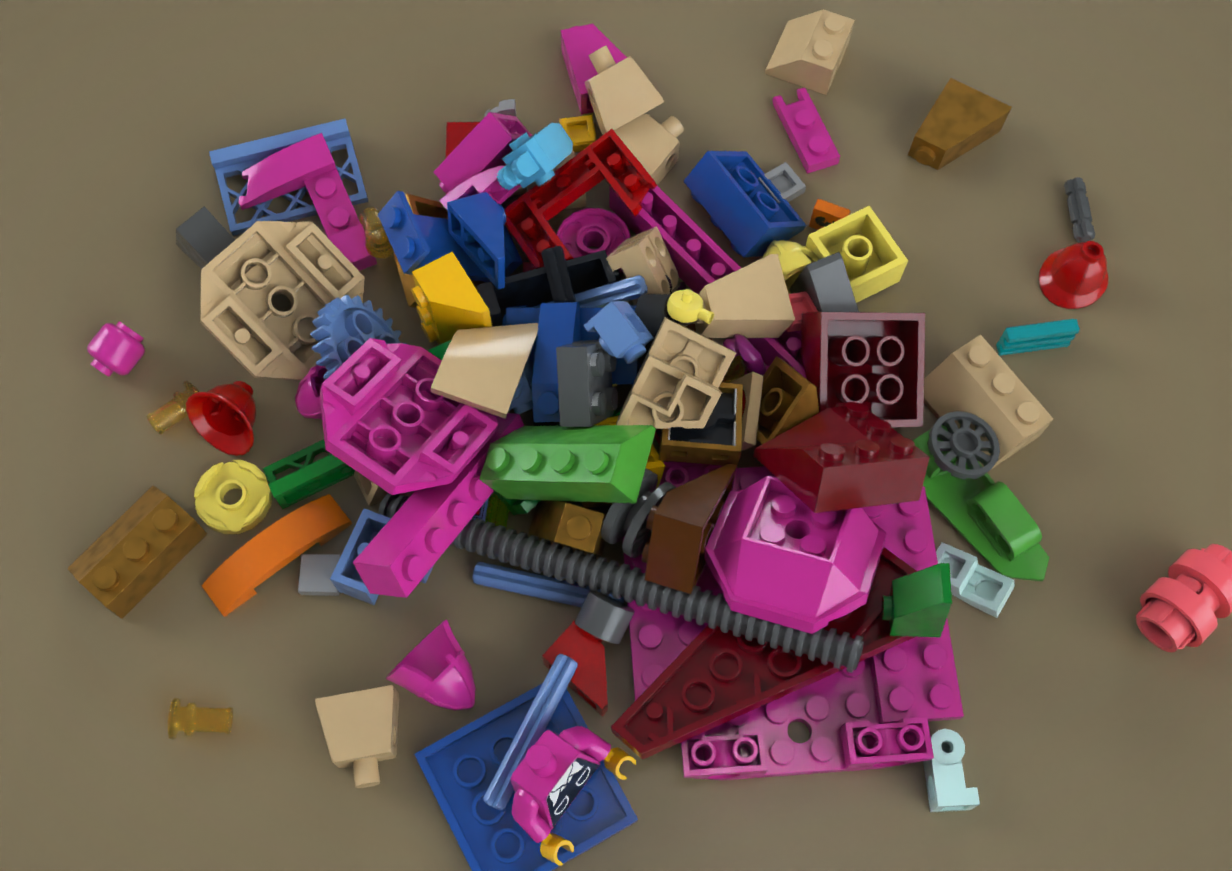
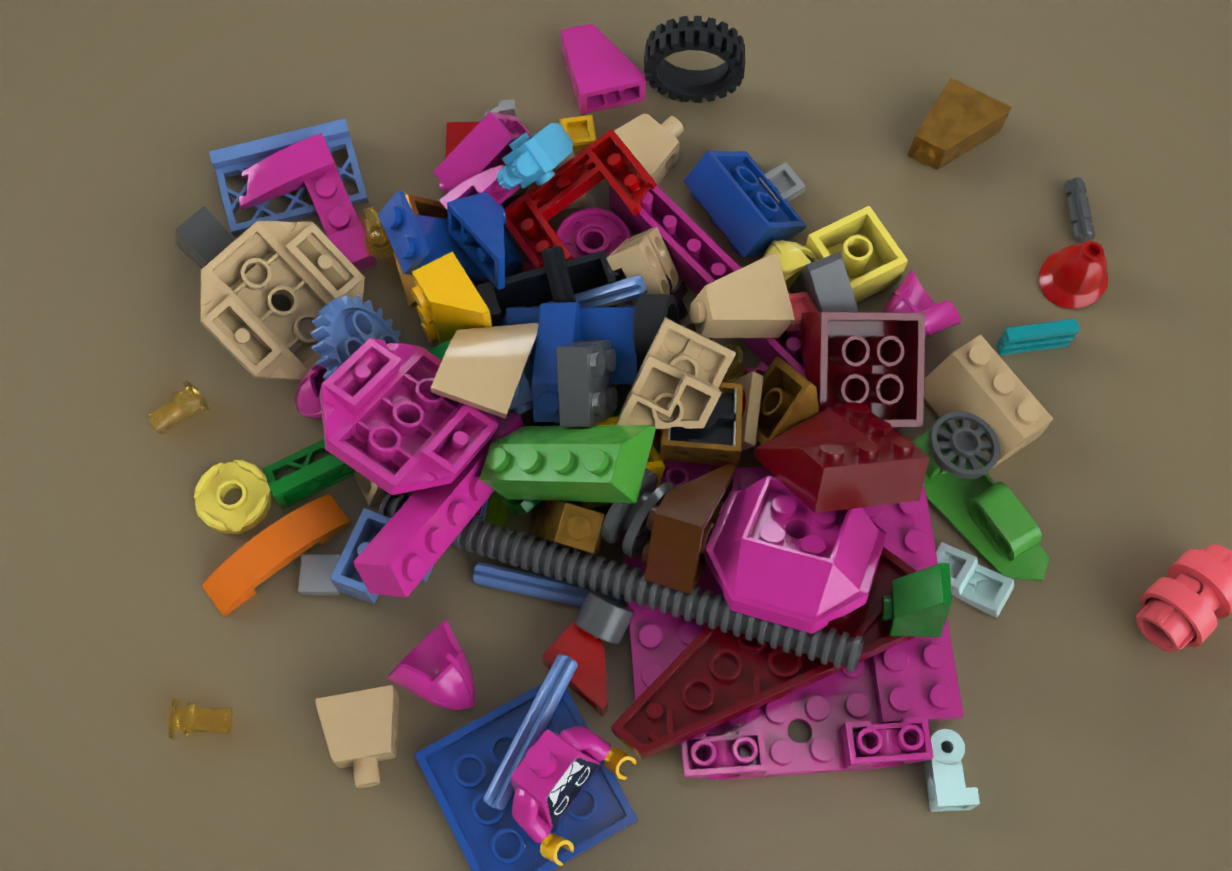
(115, 349): dark pink head -> none
(137, 551): pearl gold slope -> none
(225, 417): red hat -> none
(619, 91): tan torso -> none
(620, 331): medium blue brick -> none
(688, 307): light yellow piece -> none
(699, 37): none -> black tyre
(751, 357): magenta arm -> none
(807, 132): dark pink hinge -> none
(811, 50): tan slope -> none
(826, 214): orange tile -> none
(913, 298): none -> dark pink helmet

